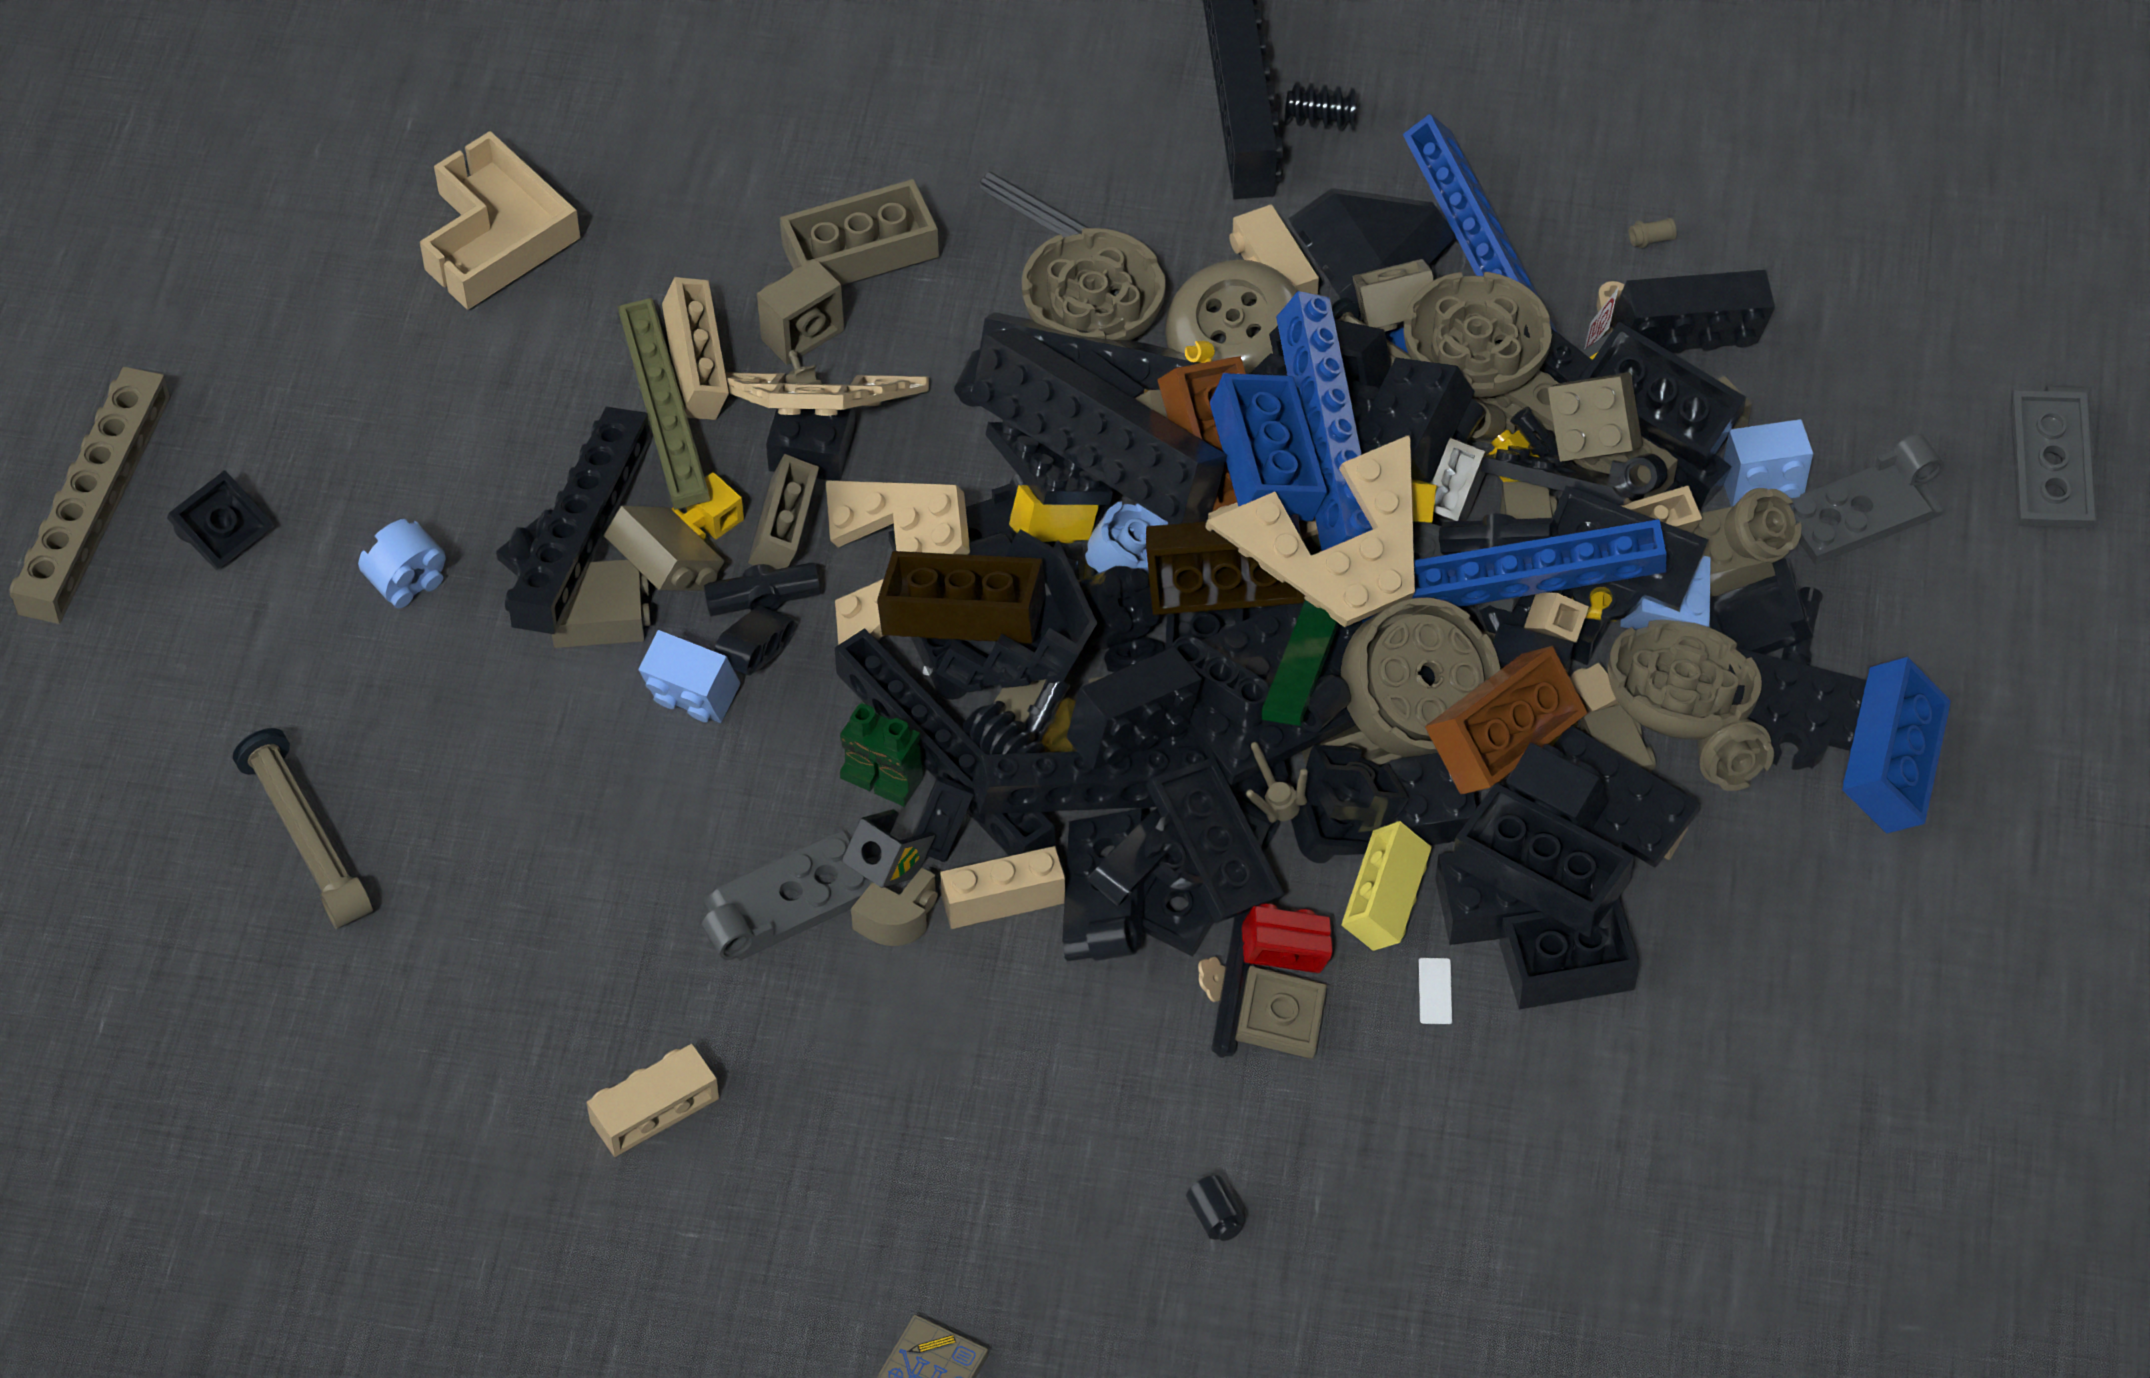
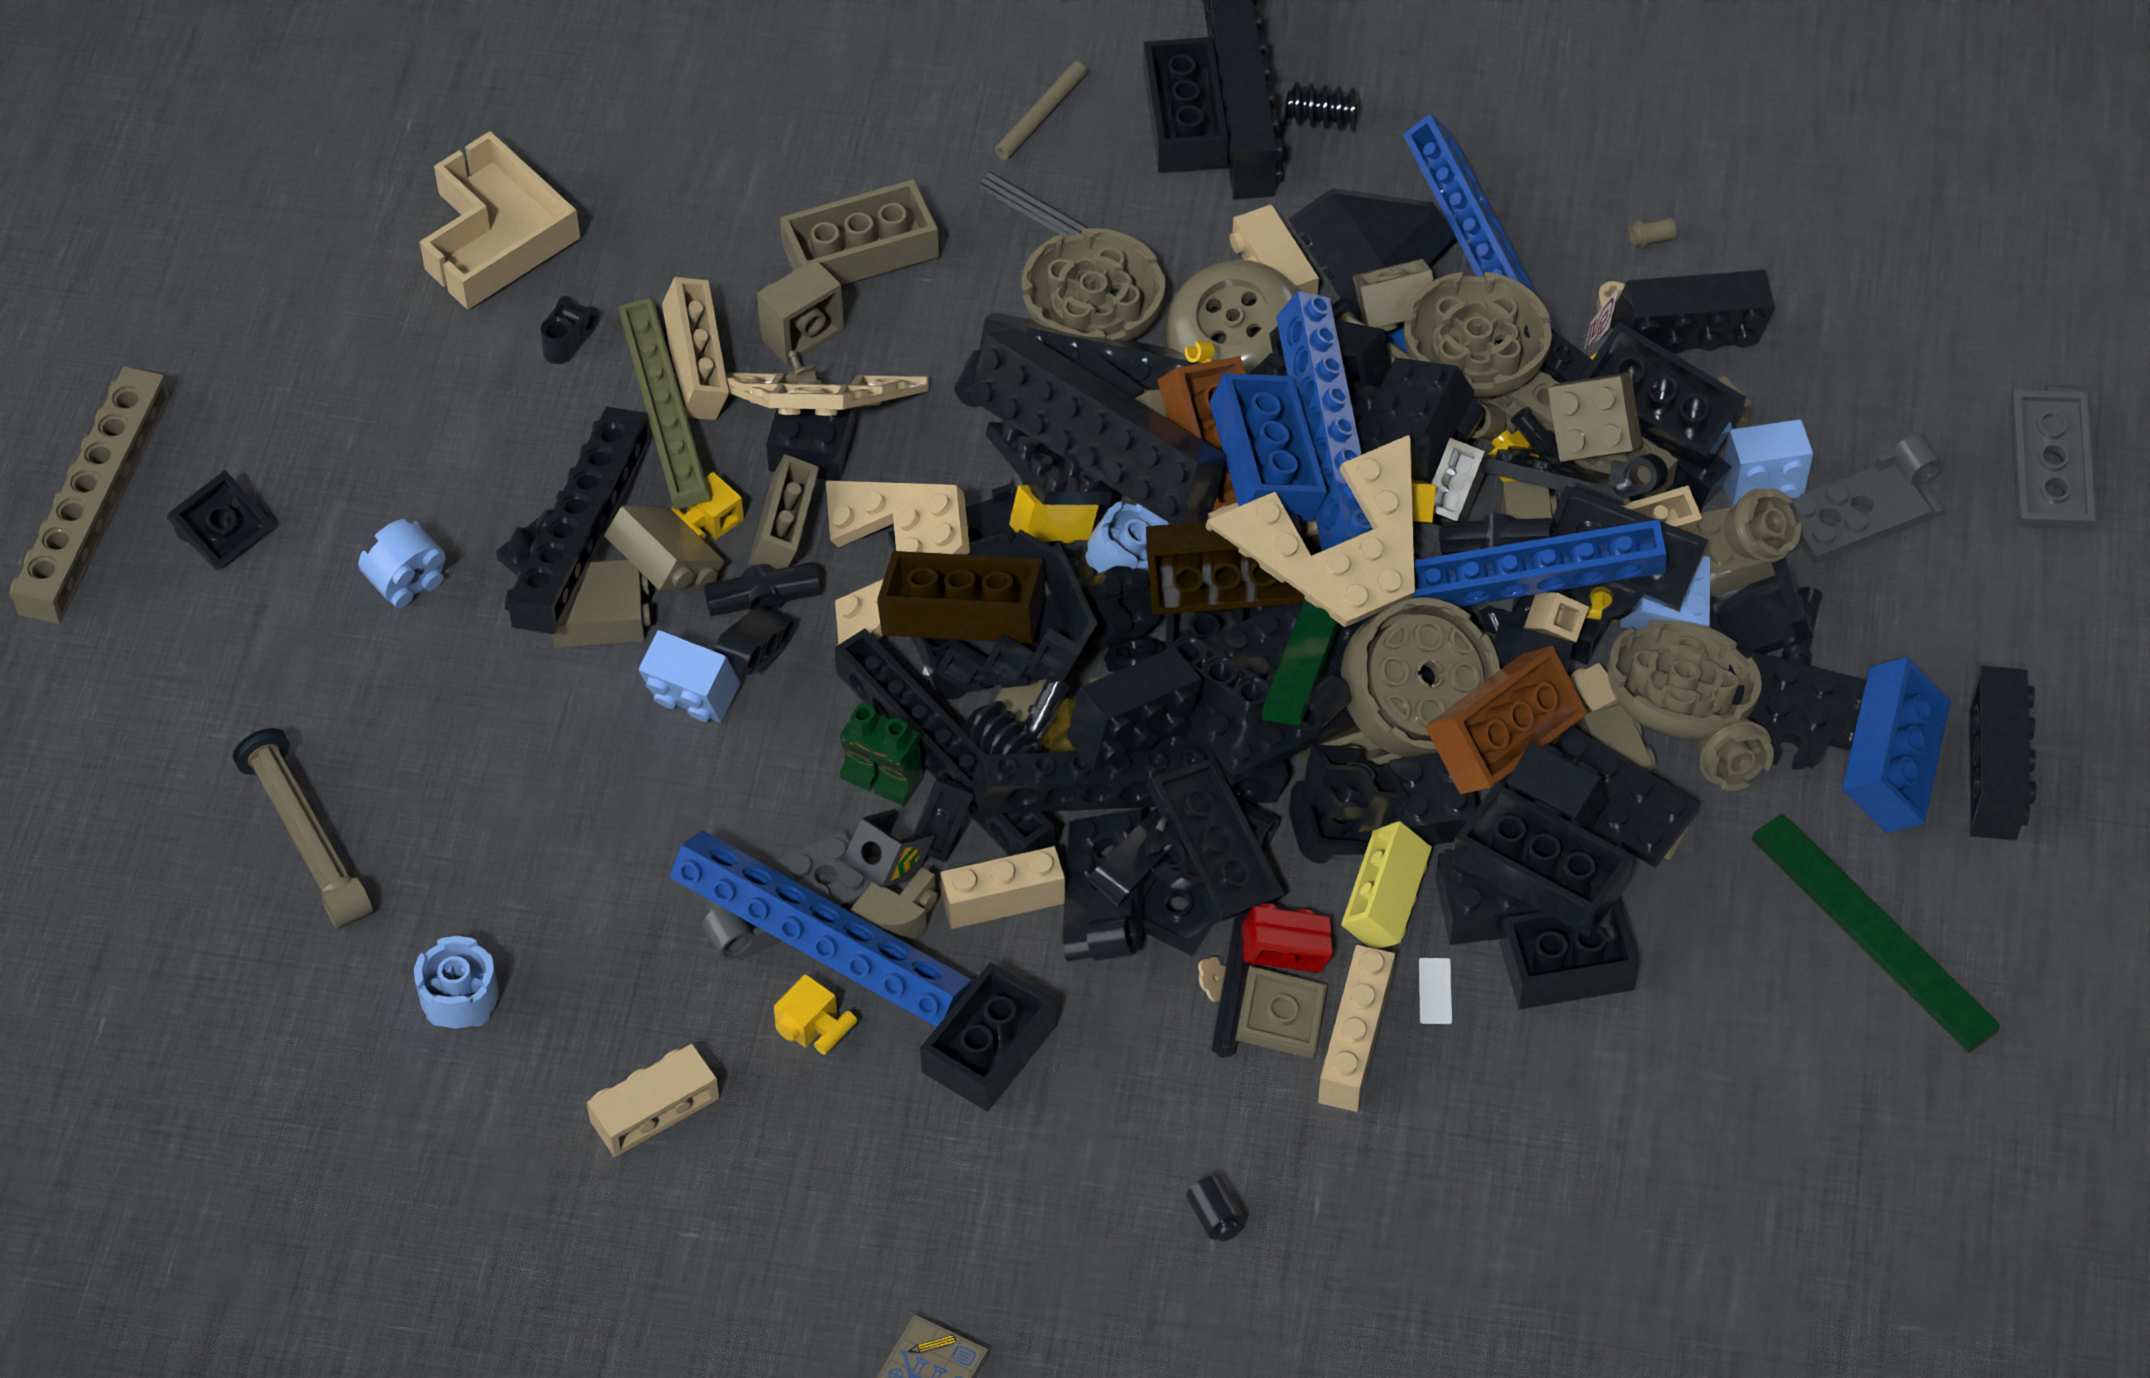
(456, 983): none -> light blue brick
(567, 330): none -> black piece
(811, 1011): none -> yellow brick
(819, 927): none -> blue brick
(988, 1036): none -> black brick
(1040, 110): none -> dark tan piece
(1185, 104): none -> black brick
(1281, 798): dark tan plant -> none
(1356, 1028): none -> tan brick
(1876, 933): none -> dark green tile
(2001, 753): none -> black brick

